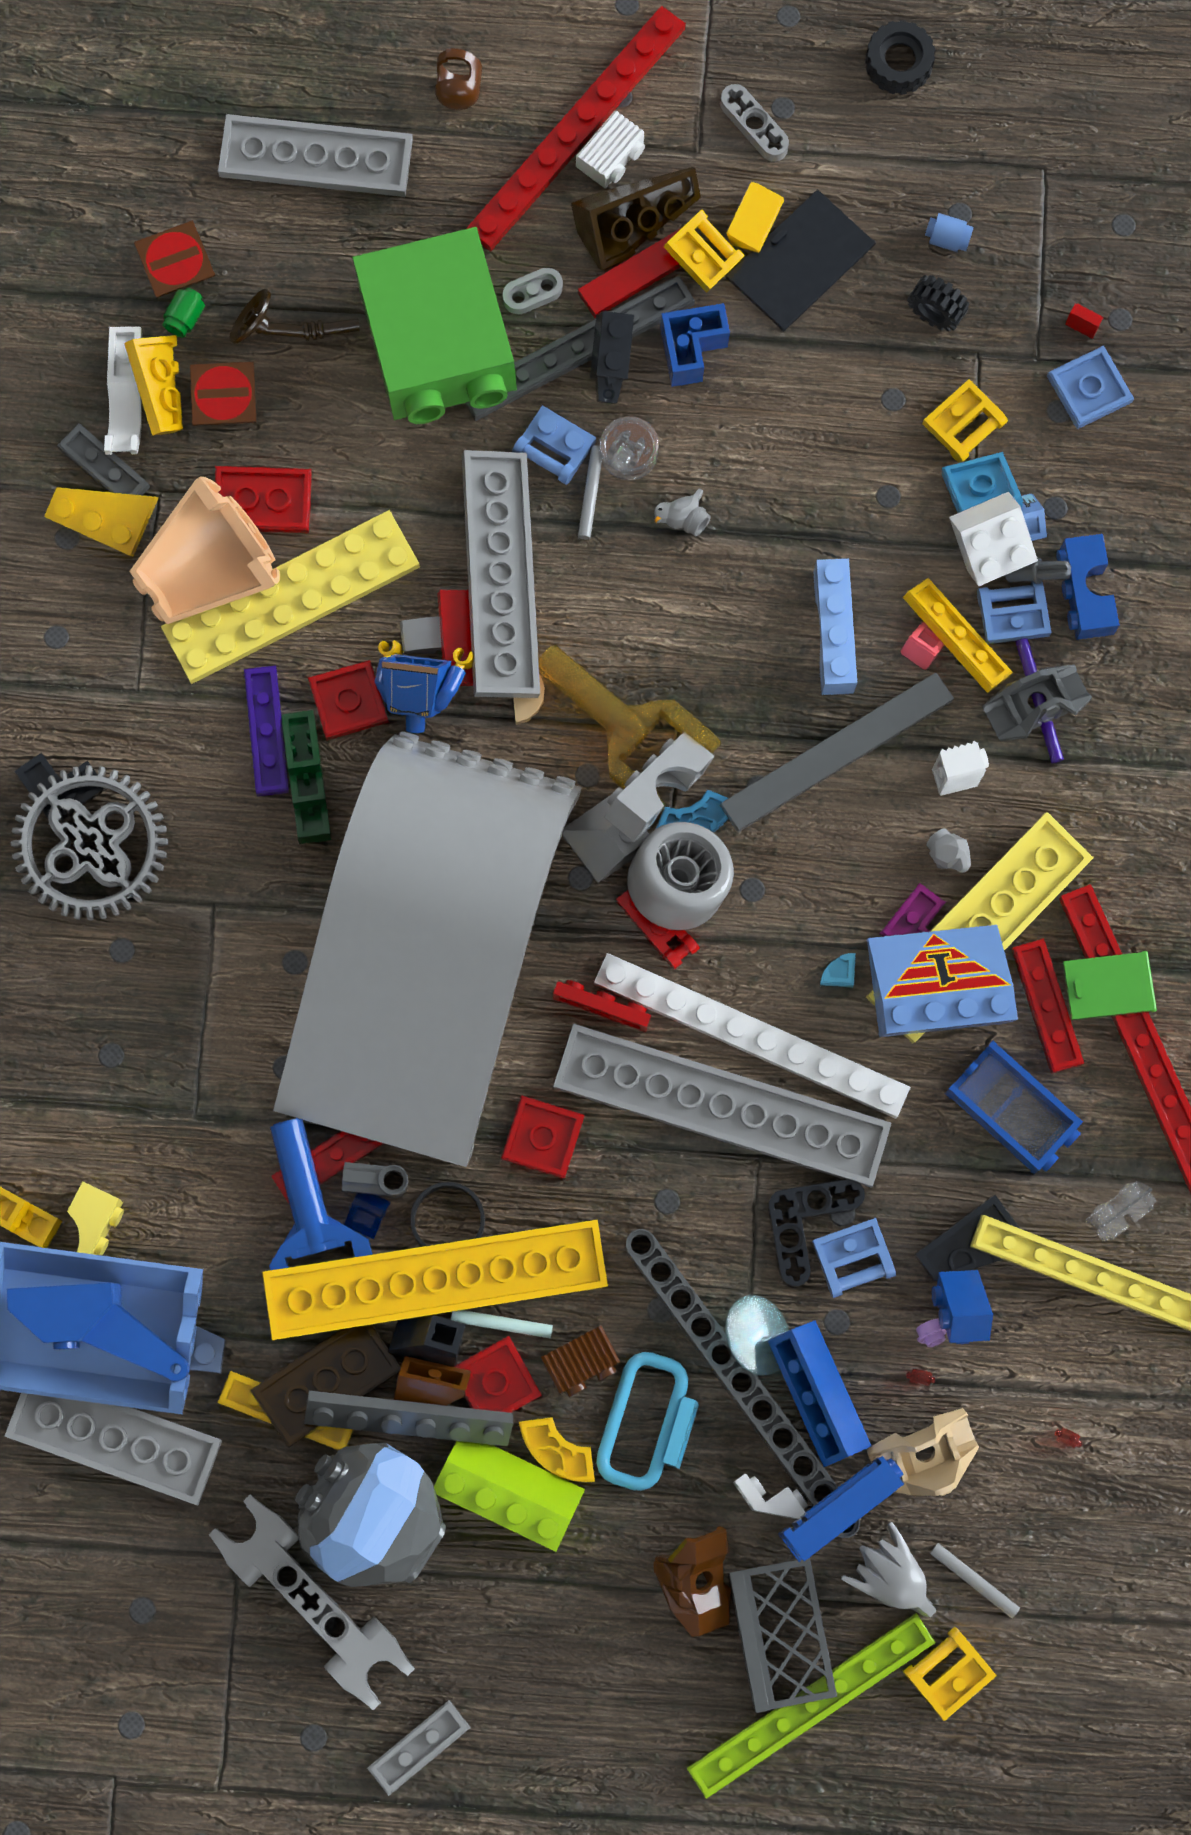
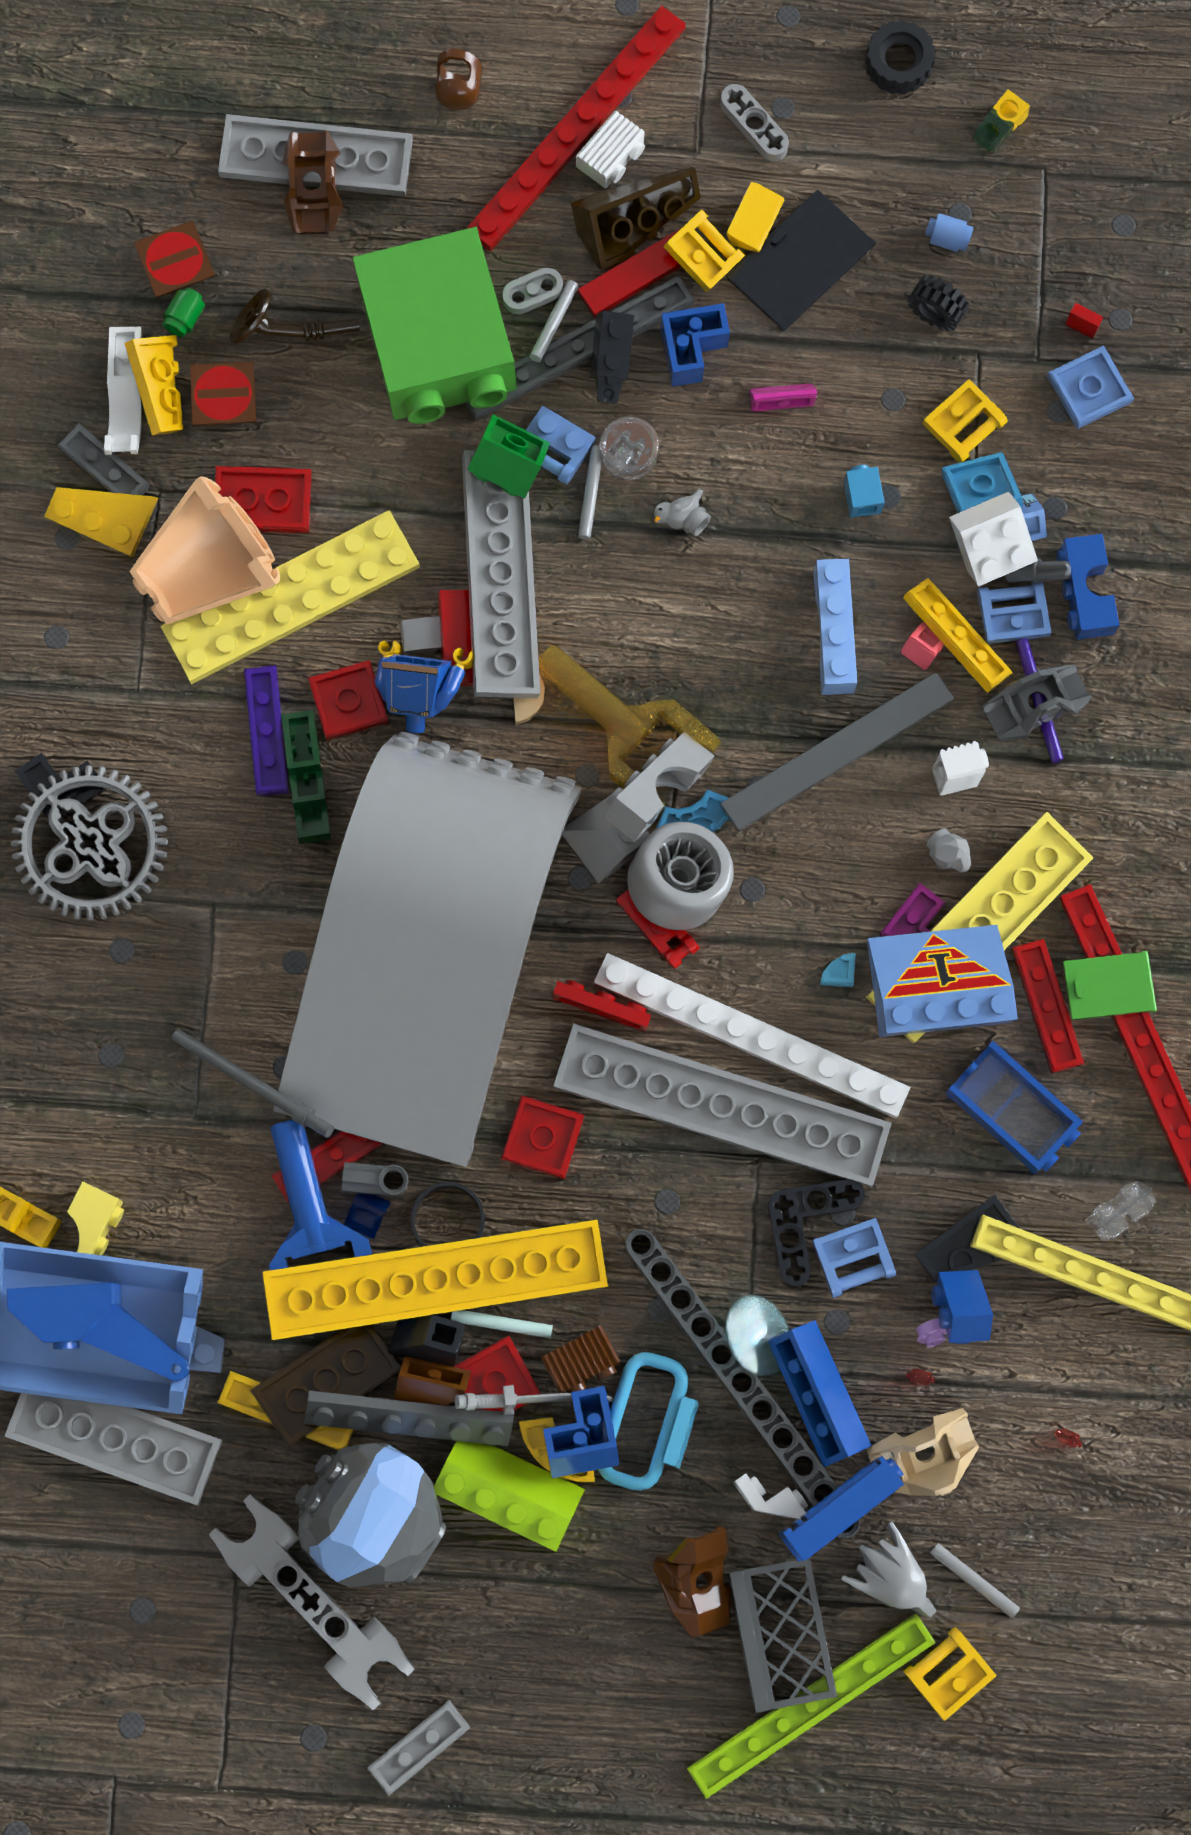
(300, 1113): none -> dark grey bar
(318, 208): none -> reddish brown piece
(508, 457): none -> green slope
(508, 1400): none -> light grey sword
(554, 320): none -> light grey bar
(588, 1442): none -> blue brick
(782, 397): none -> dark pink slope
(863, 491): none -> dark azure brick
(1001, 121): none -> leg

